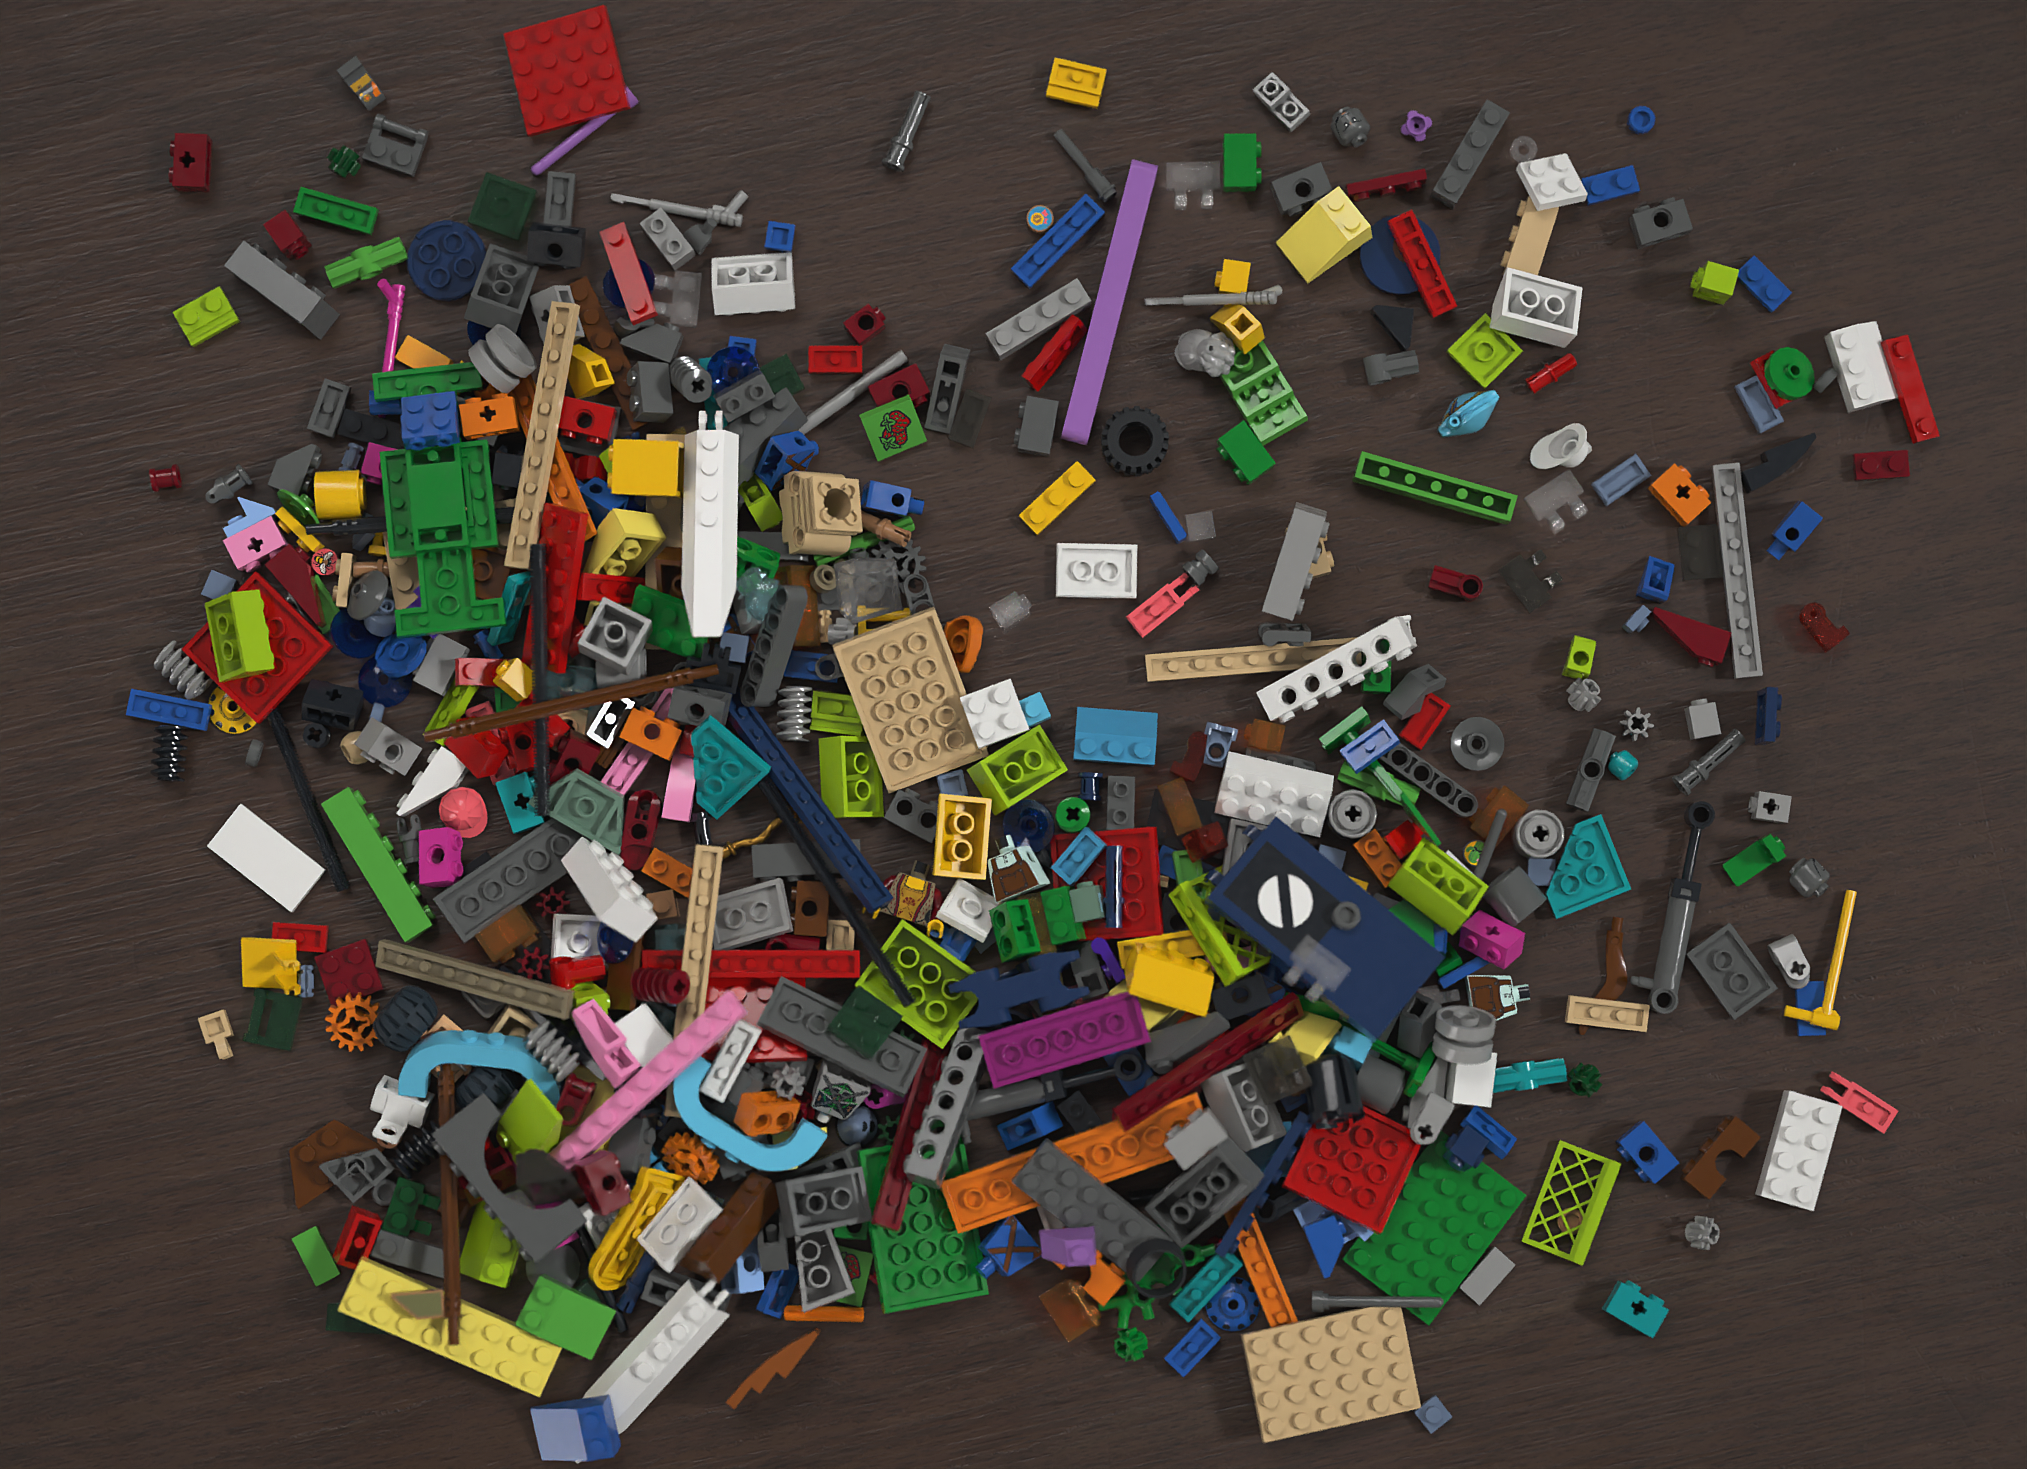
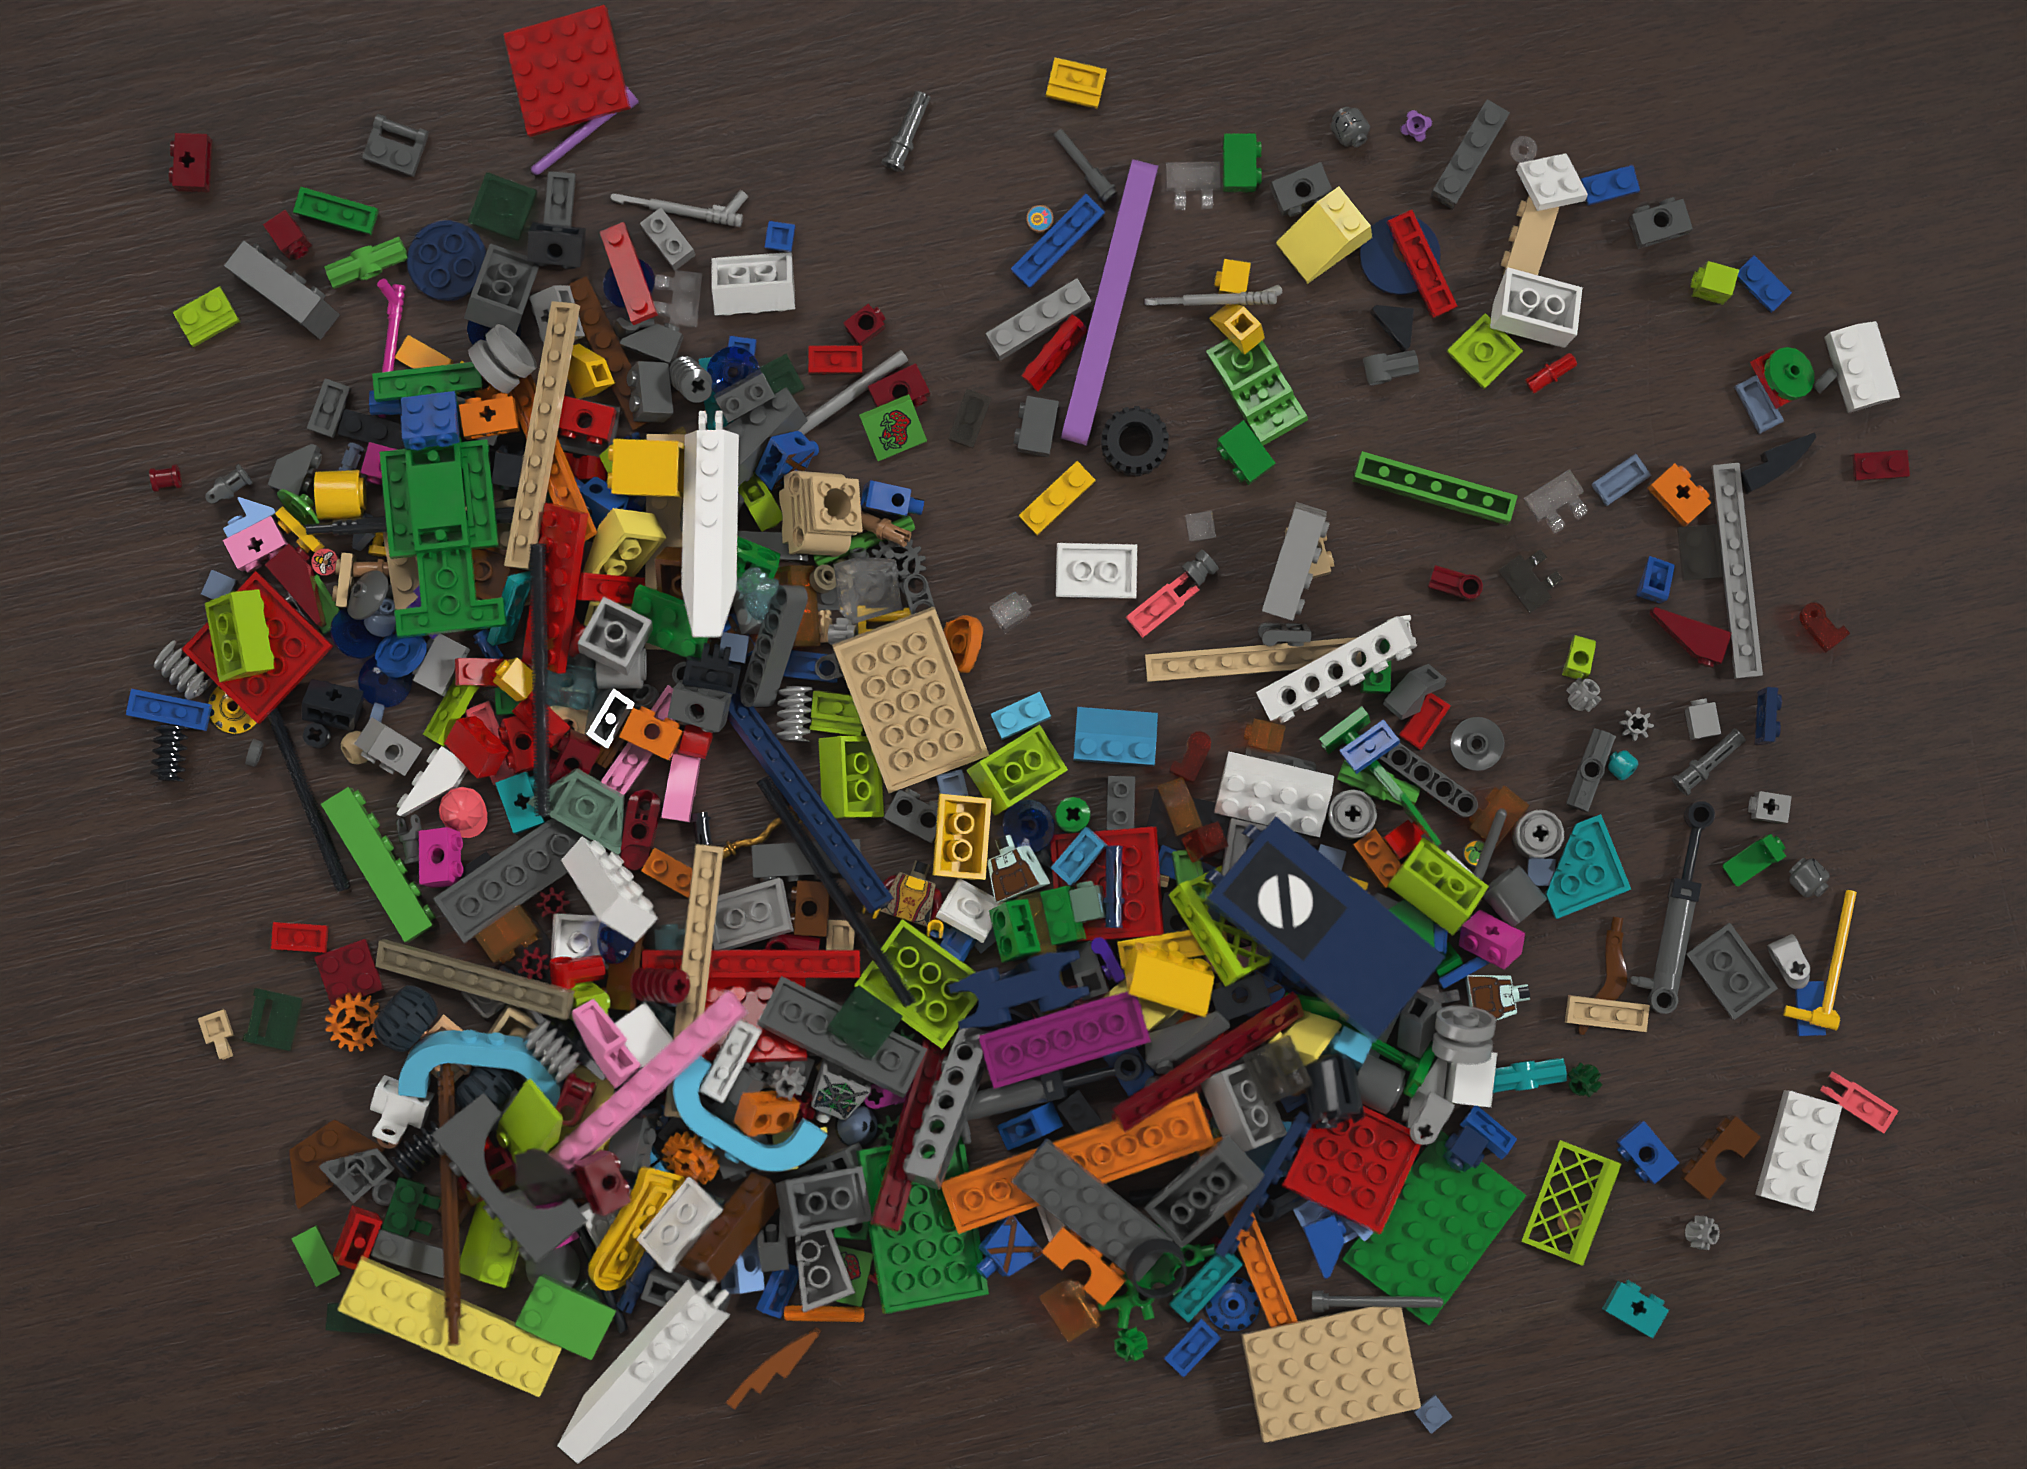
(266, 858): white tile -> none
(270, 964): yellow plate -> none
(306, 980): sand blue piece -> none
(343, 161): dark green gear -> none
(361, 83): dark grey leg -> none
(421, 1303): olive tile -> none
(570, 703): reddish brown axle -> none
(576, 1429): slope -> none
(664, 904): medium nougat brick -> none
(700, 235): dark grey piece -> none
(723, 767): teal plate -> none
(947, 388): dark grey slope -> none
(994, 713): white plate -> none
(1069, 1246): medium lavender slope -> none
(1090, 786): dark blue bush -> none
(1168, 517): blue tile -> none
(1195, 1137): light grey brick -> none
(1205, 352): light grey hair -> none
(1220, 738): sand blue plate -> none
(1281, 102): light grey slope -> none
(1320, 964): clear plate -> none
(1346, 916): dark grey tile -> none
(1386, 185): dark red plate -> none
(1468, 413): medium azure hat -> none
(1486, 1275): light grey tile -> none
(1564, 448): white piece -> none
(1637, 620): sand blue plate -> none
(1641, 120): blue tile -> none
(1802, 520): blue torso -> none
(1910, 389): red plate -> none

